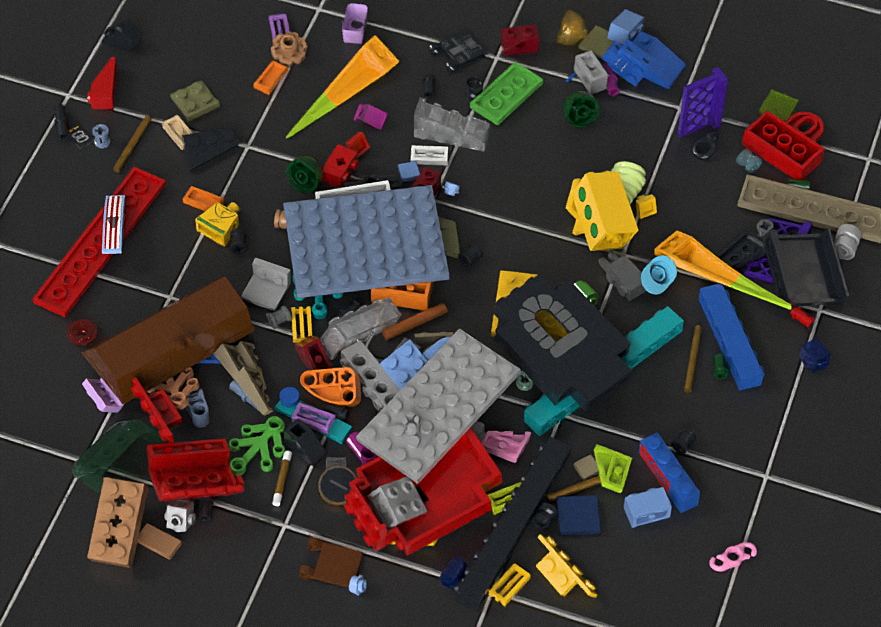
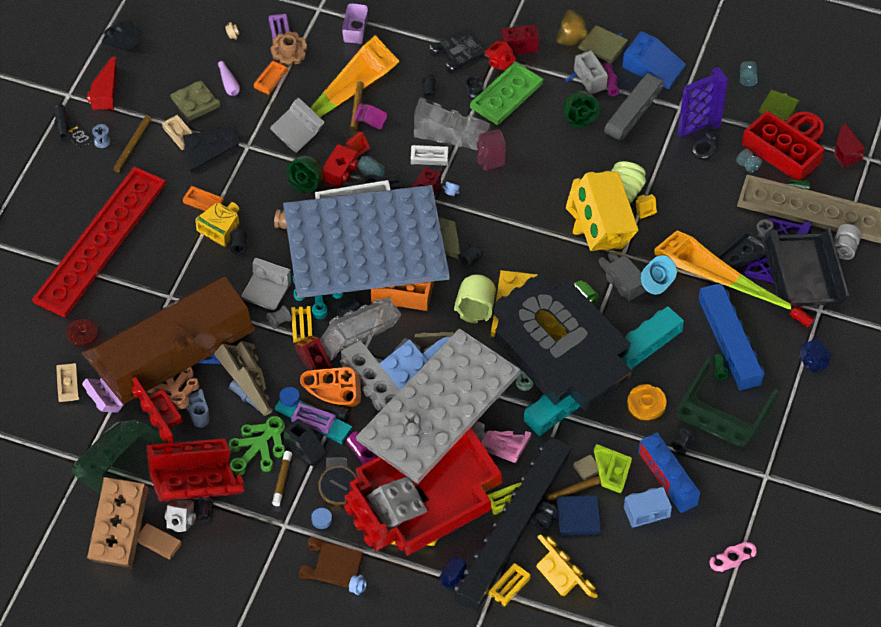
(67, 382): none -> tan plate
(113, 224): slope -> none
(229, 81): none -> lavender piece
(232, 31): none -> tan plate
(297, 125): none -> light grey bracket
(321, 518): none -> medium blue tile
(357, 101): none -> pearl gold bar
(369, 166): none -> clear light blue brick
(408, 171): medium blue tile -> none
(414, 321): dark orange piece -> none
(475, 298): none -> yellowish green cylinder
(491, 149): none -> clear pink brick
(500, 55): none -> red brick
(626, 27): medium blue brick -> none
(628, 61): blue piece -> none
(634, 107): none -> dark grey beam
(646, 402): none -> light orange tile
(693, 359): pearl gold bar -> none
(716, 421): none -> clear green windscreen
(748, 73): none -> clear light blue wheel
(848, 147): none -> dark red slope

